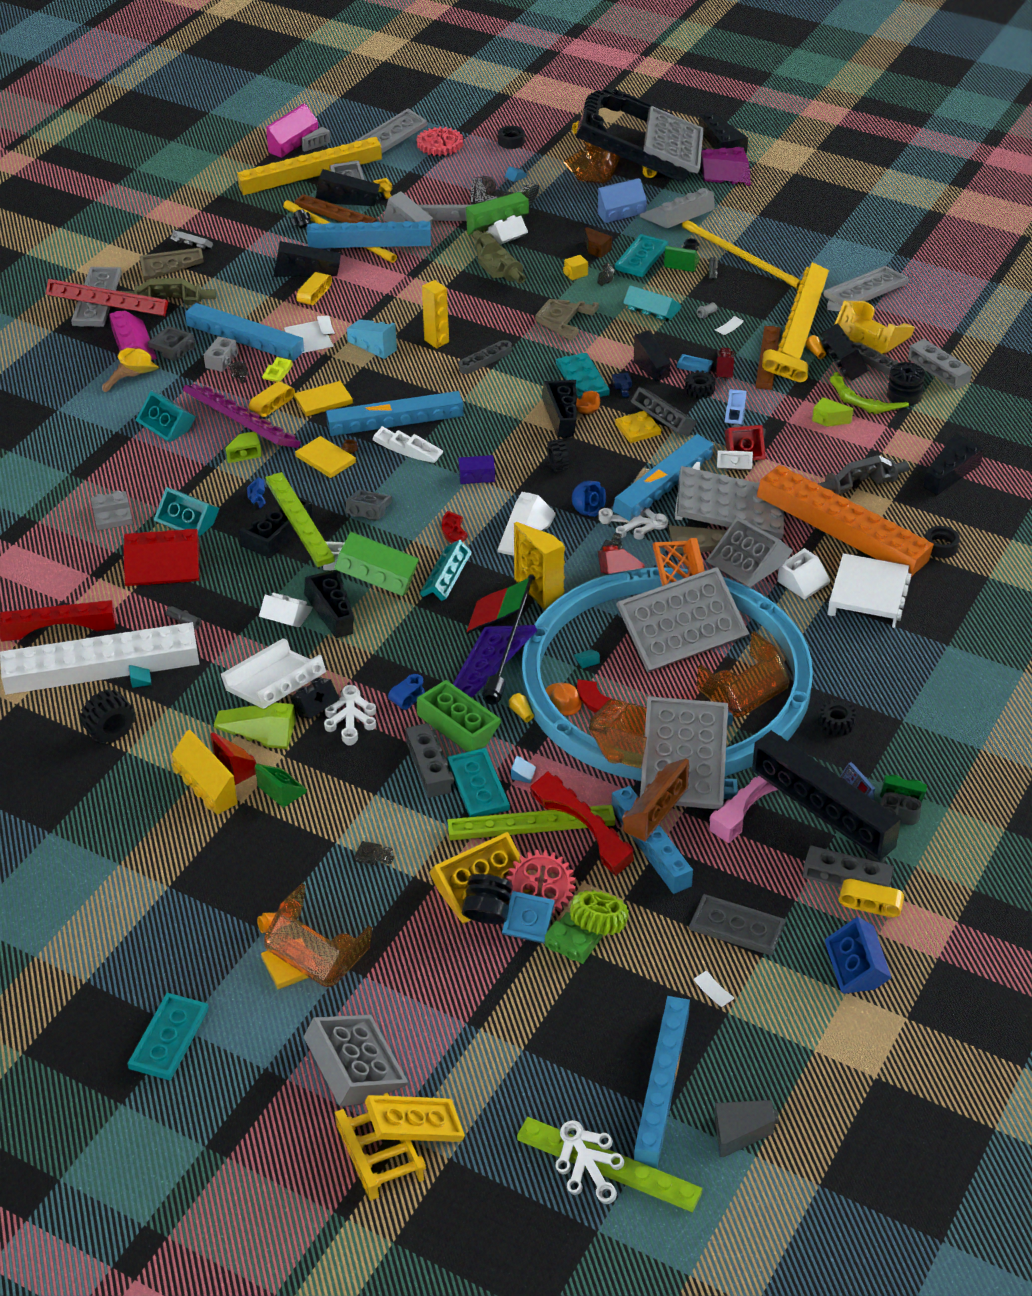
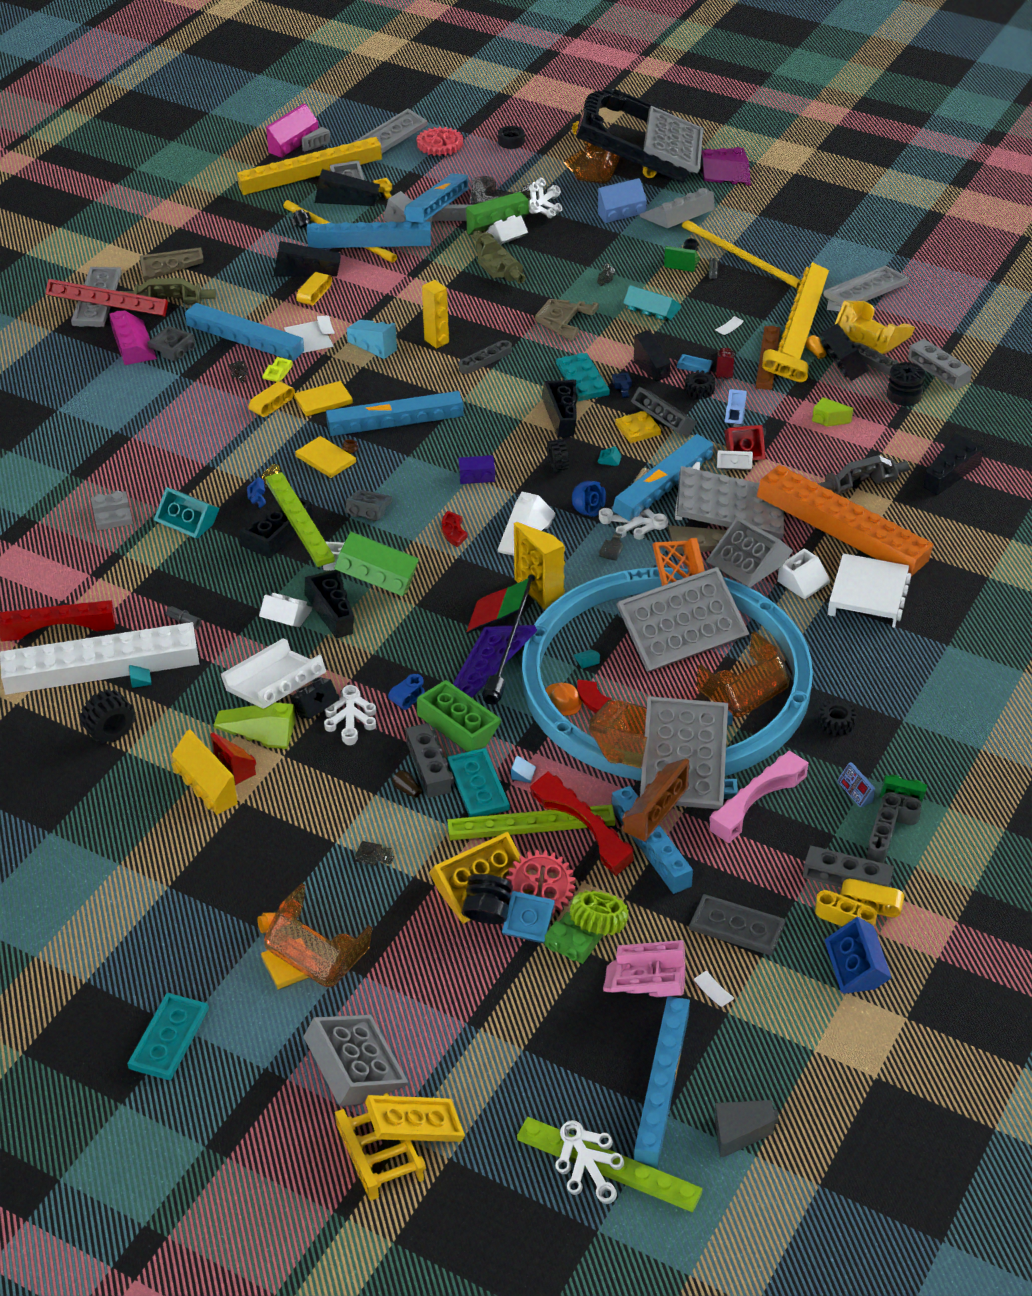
(131, 364): yellow hat -> none
(161, 557): red slope -> none
(164, 417): teal slope -> none
(190, 239): light grey hinge -> none
(220, 354): light grey brick -> none
(240, 414): magenta plate -> none
(243, 447): lime slope -> none
(273, 469): none -> clear yellow cone
(278, 784): green slope -> none
(332, 211): dark orange plate -> none
(404, 782): none -> dark brown cone
(409, 446): white slope -> none
(436, 198): none -> dark azure brick
(446, 570): teal fence -> none
(515, 174): dark azure slope -> none
(521, 707): yellow cone -> none
(552, 192): none -> white plant
(575, 267): yellow brick -> none
(588, 403): orange hair -> none
(597, 242): reddish brown slope -> none
(610, 456): none -> teal slope
(617, 560): slope -> none
(641, 255): teal plate -> none
(648, 968): none -> bright pink slope
(704, 311): light grey pin -> none
(720, 133): black wedge -> none
(826, 795): black brick -> none
(841, 909): none -> yellow beam
(869, 405): lime animal -> none
(945, 533): black tyre -> none

